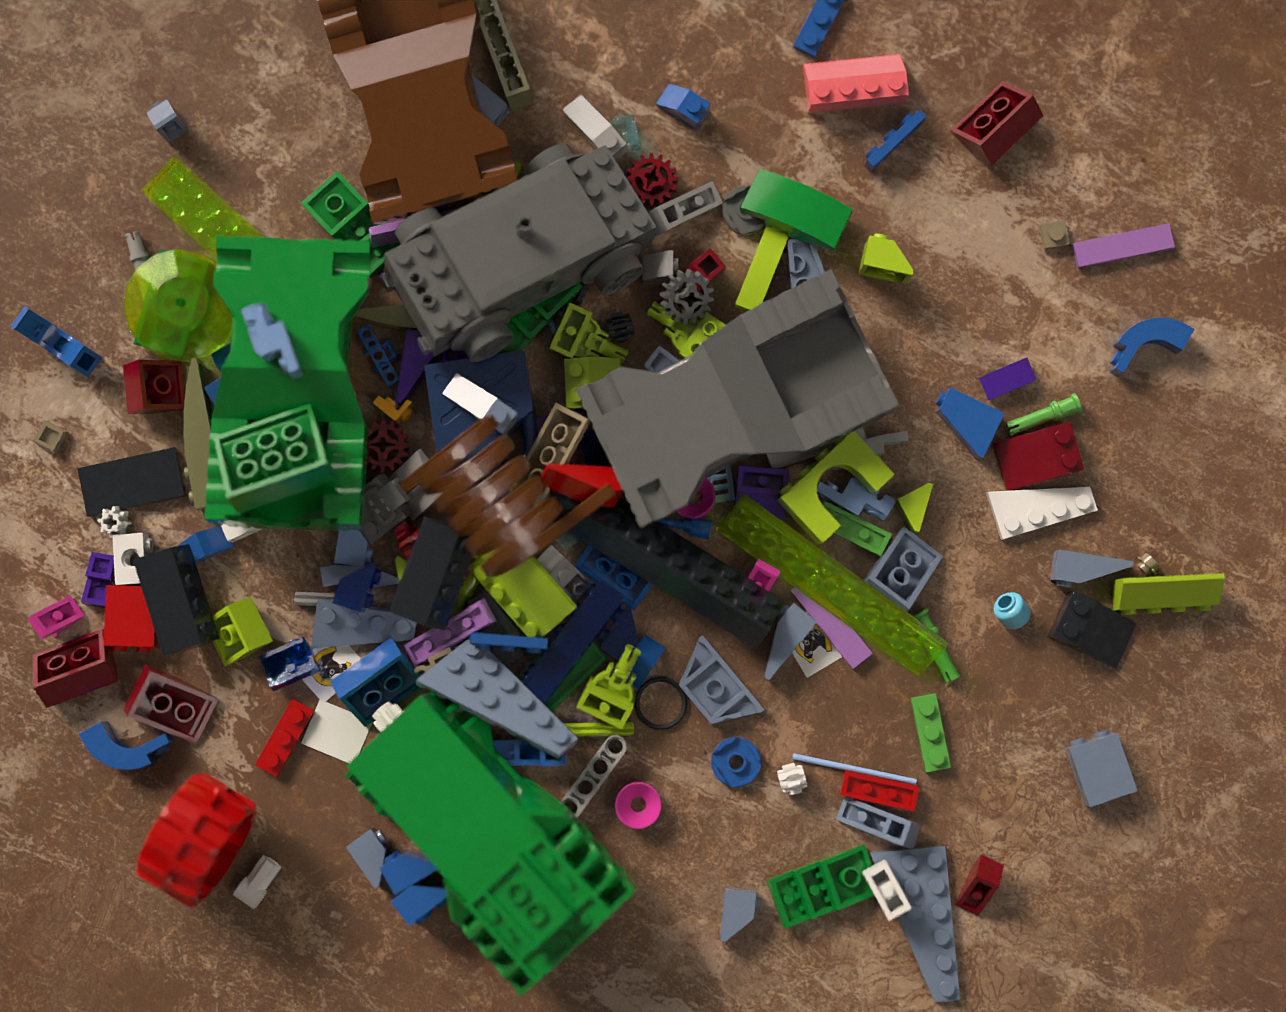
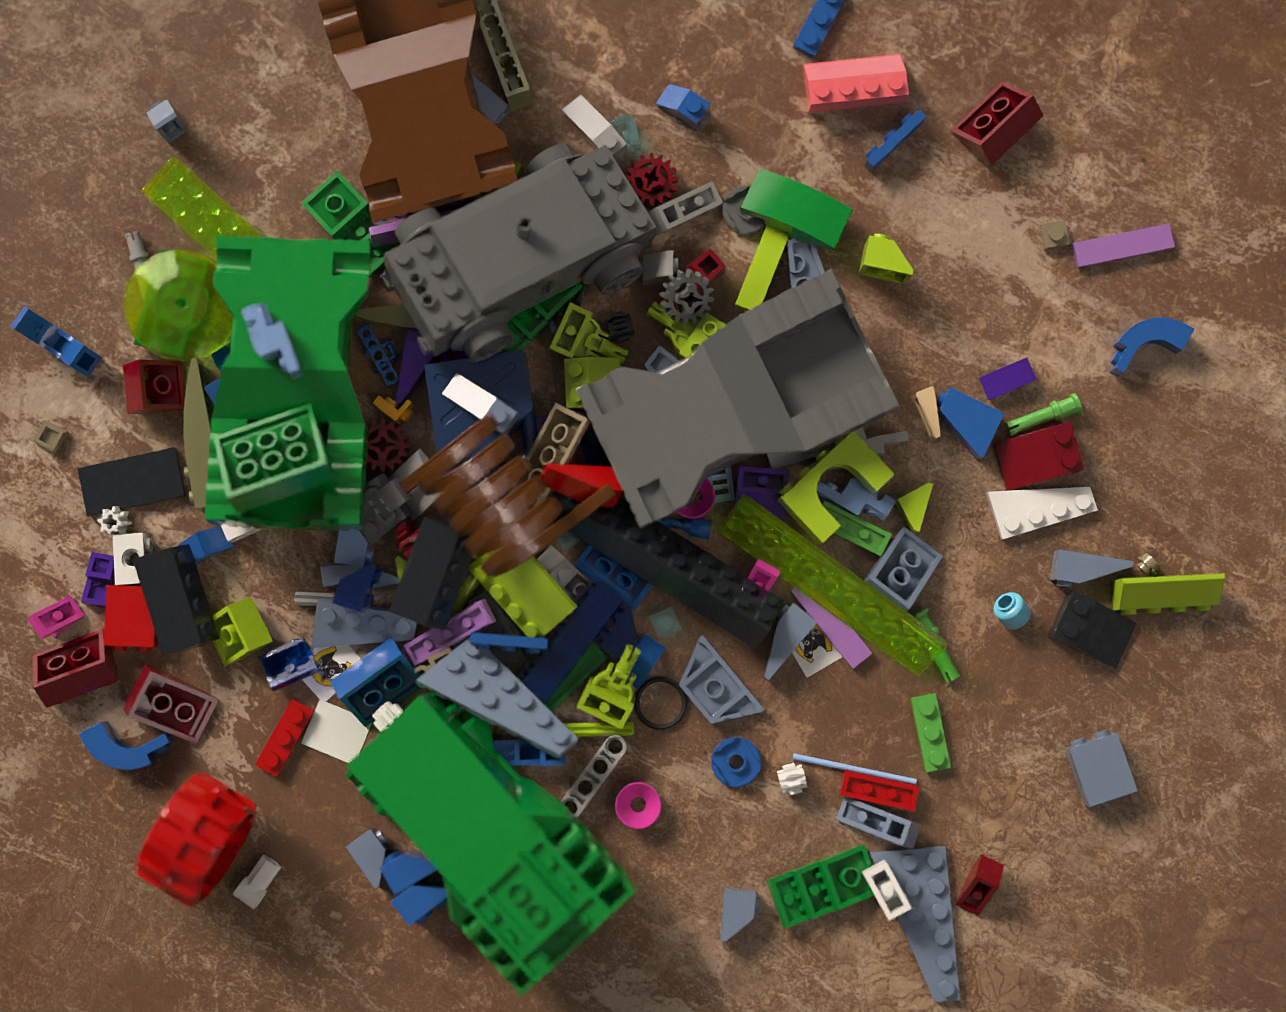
(665, 622): none -> clear light blue plate
(927, 407): none -> tan slope

